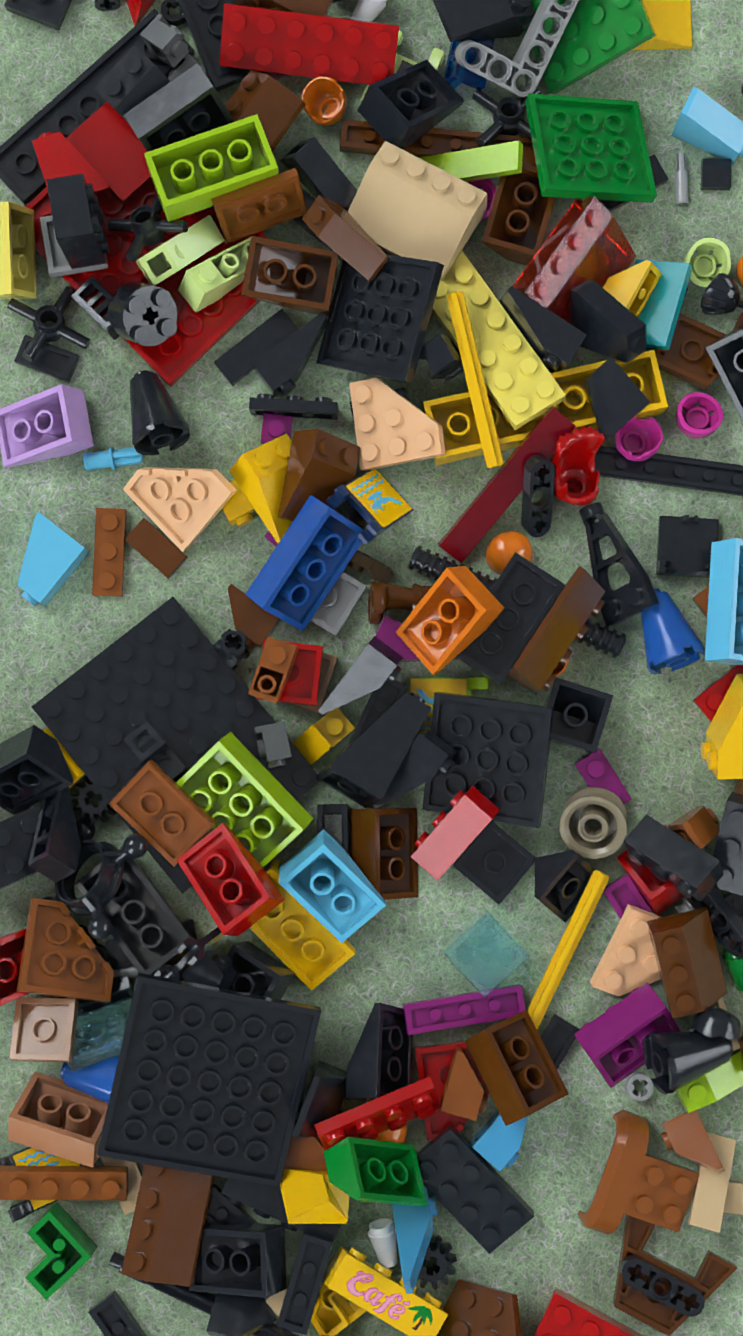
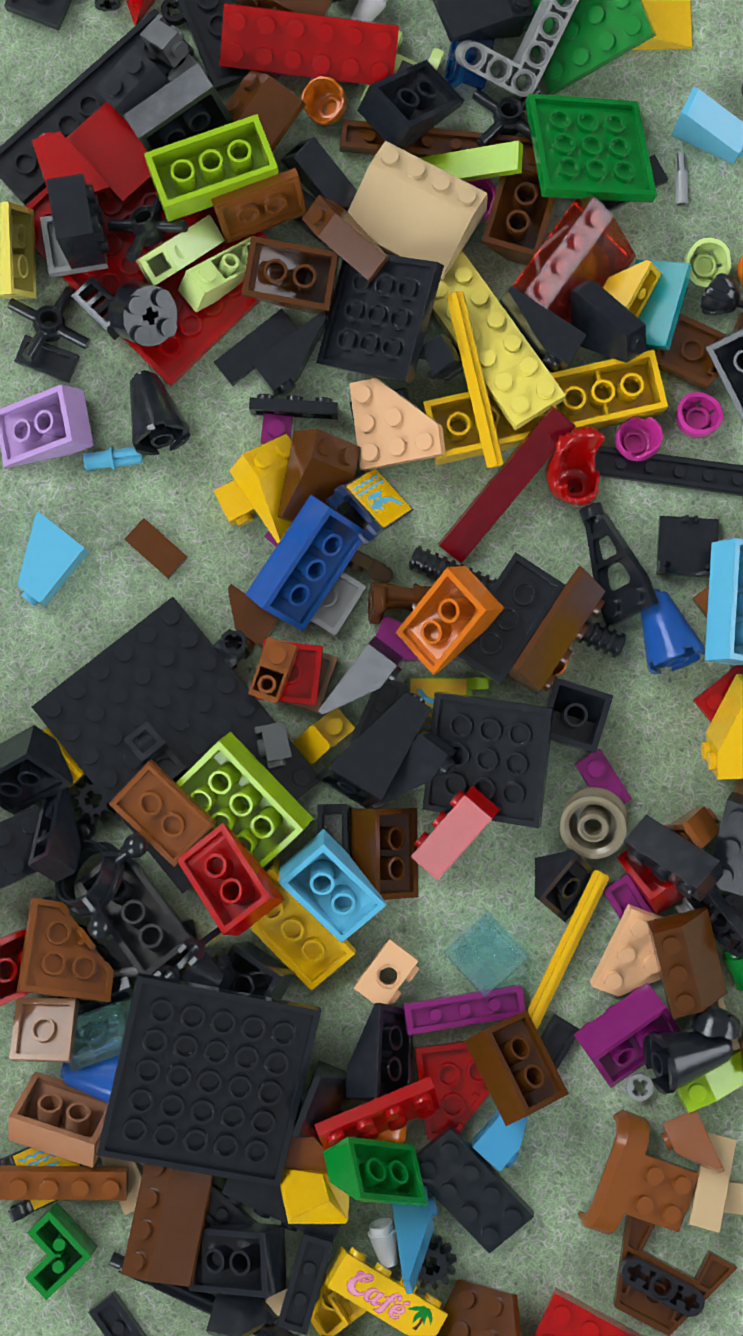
(109, 552): dark orange plate -> none
(180, 499): light nougat plate -> none
(392, 956): none -> light nougat brick
(463, 1090): dark orange slope -> none
(494, 862): black plate -> none
(504, 546): orange hair -> none
(531, 485): black beam -> none
(613, 398): black slope -> none
(716, 174): black tile -> none

